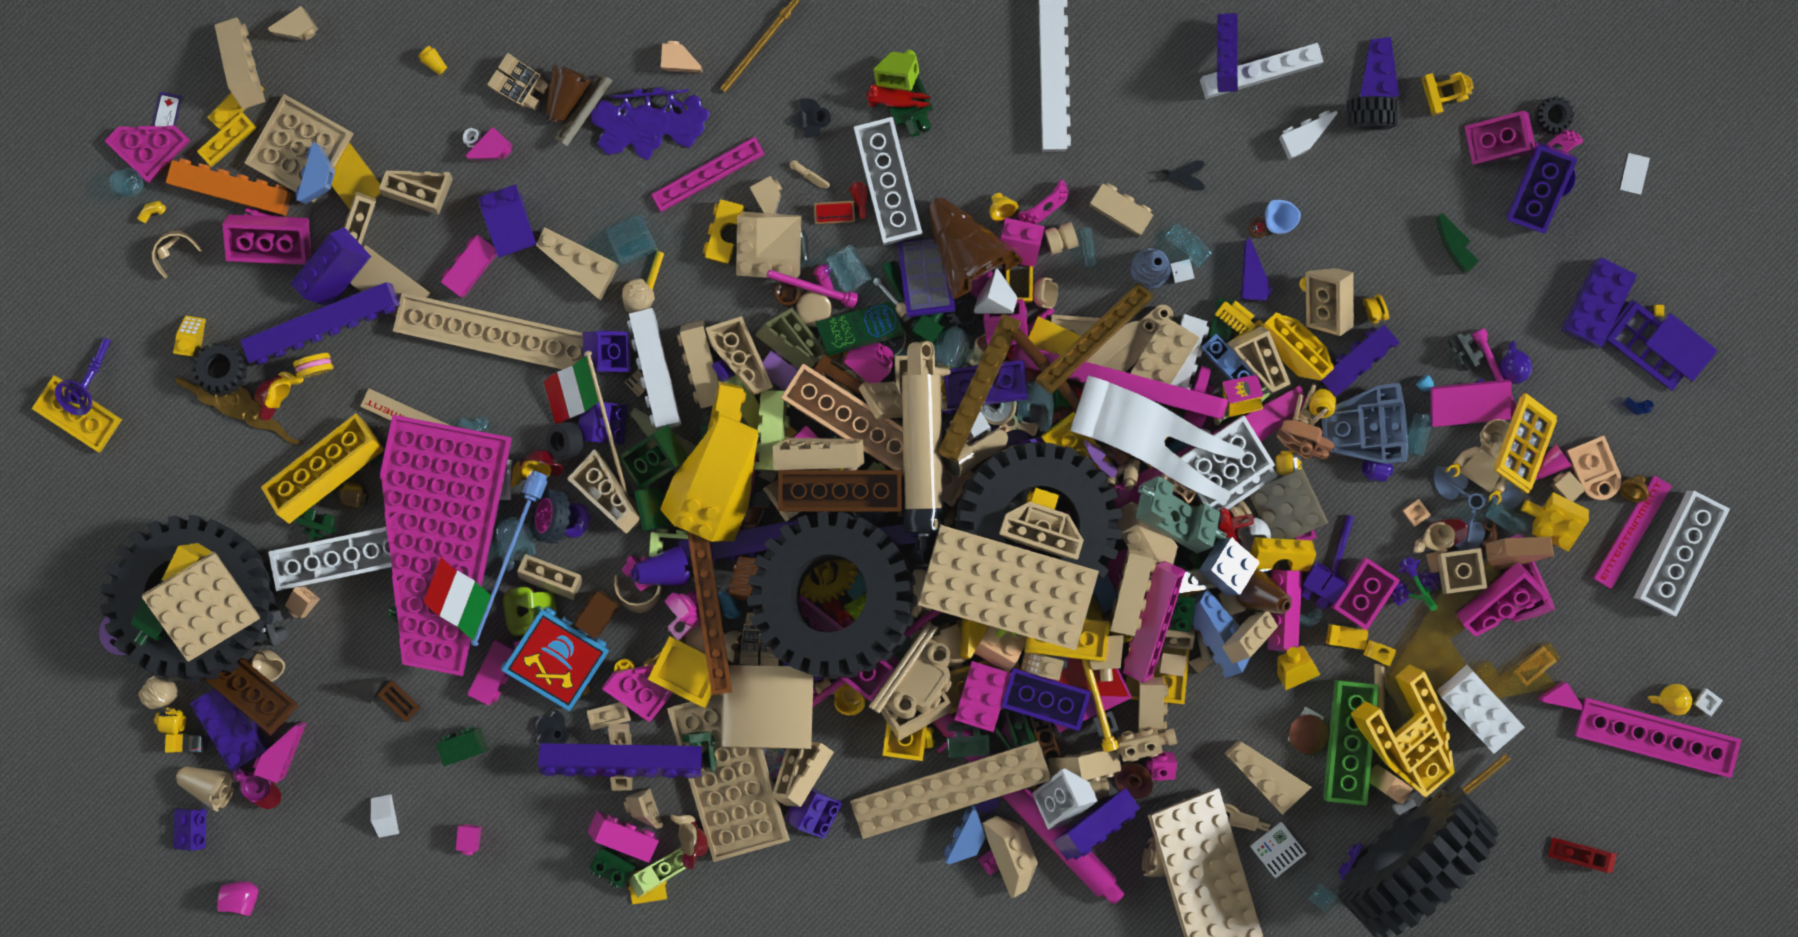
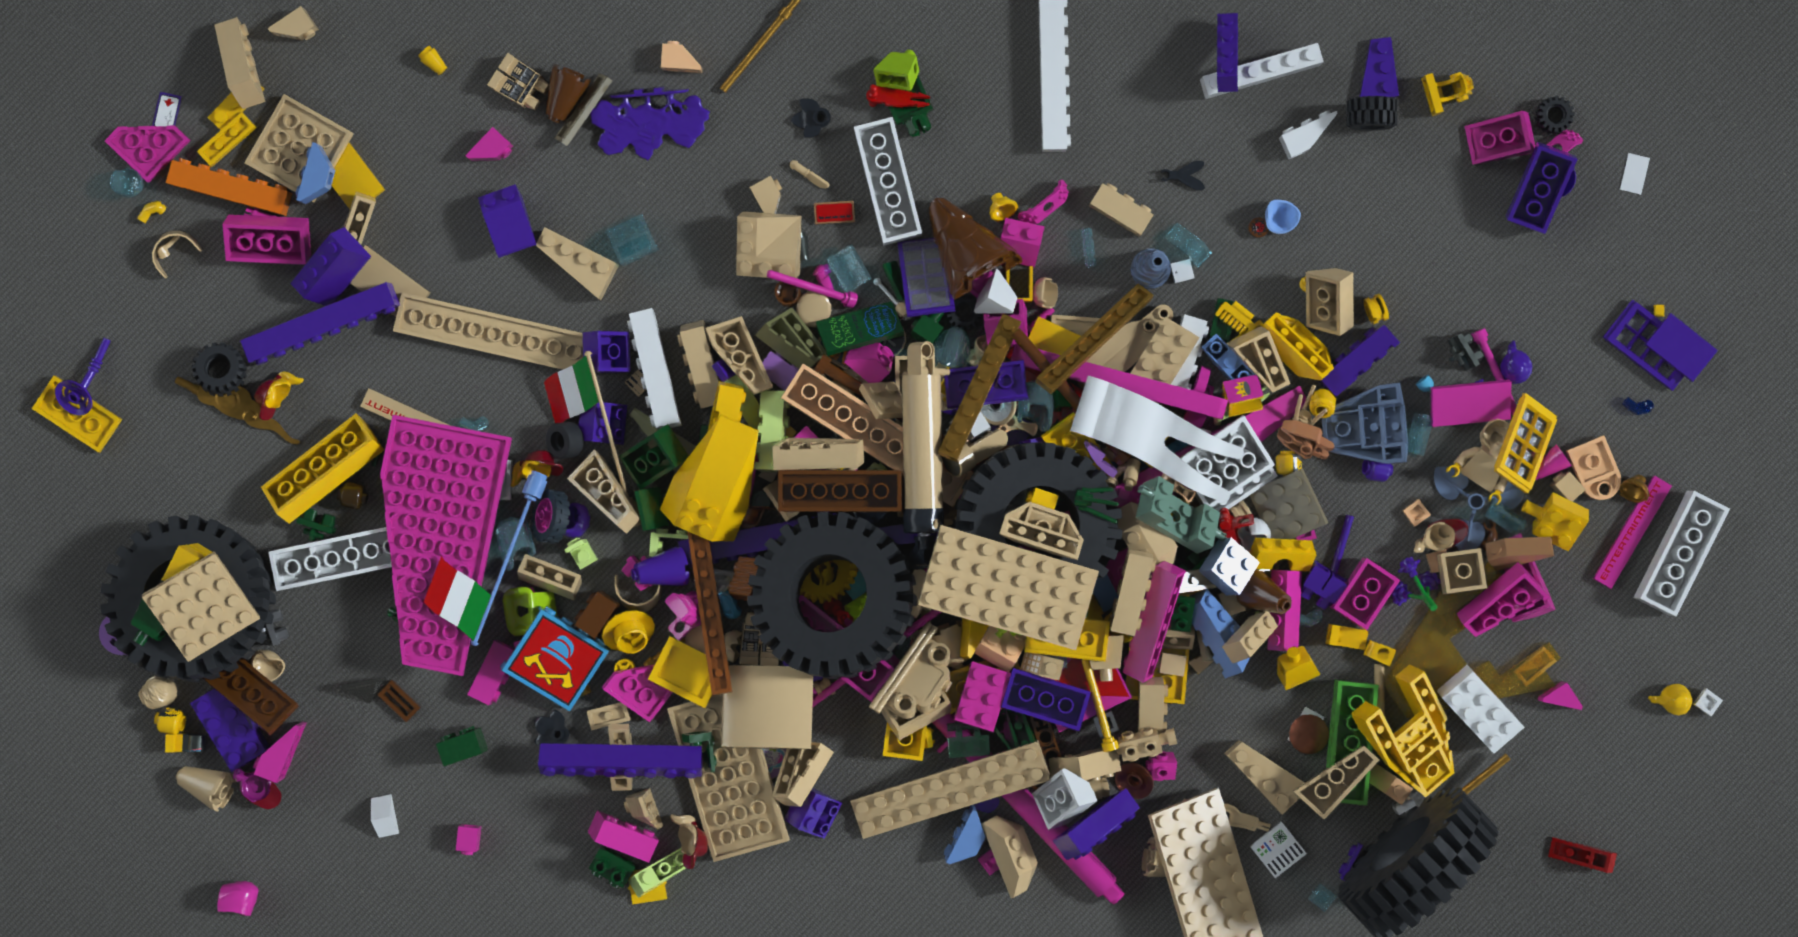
(189, 336): yellow slope -> none
(189, 829): dark purple bracket -> none
(301, 602): light nougat slope -> none
(313, 365): yellow head -> none
(417, 189): tan wedge -> none
(468, 134): white plate -> none
(469, 266): dark pink brick -> none
(581, 552): none -> yellowish green bracket
(628, 631): none -> yellow helmet
(637, 296): tan hair -> none
(655, 269): yellow bar -> none
(707, 174): dark pink tile -> none
(717, 248): yellow arch -> none
(848, 700): yellow hair -> none
(859, 194): red cone -> none
(1061, 238): tan wheel -> none
(1084, 498): none -> dark green plant
(1254, 280): dark purple slope -> none
(1334, 784): none -> tan wedge
(1455, 243): dark green slope -> none
(1598, 302): dark purple brick -> none
(1669, 729): dark pink plate -> none

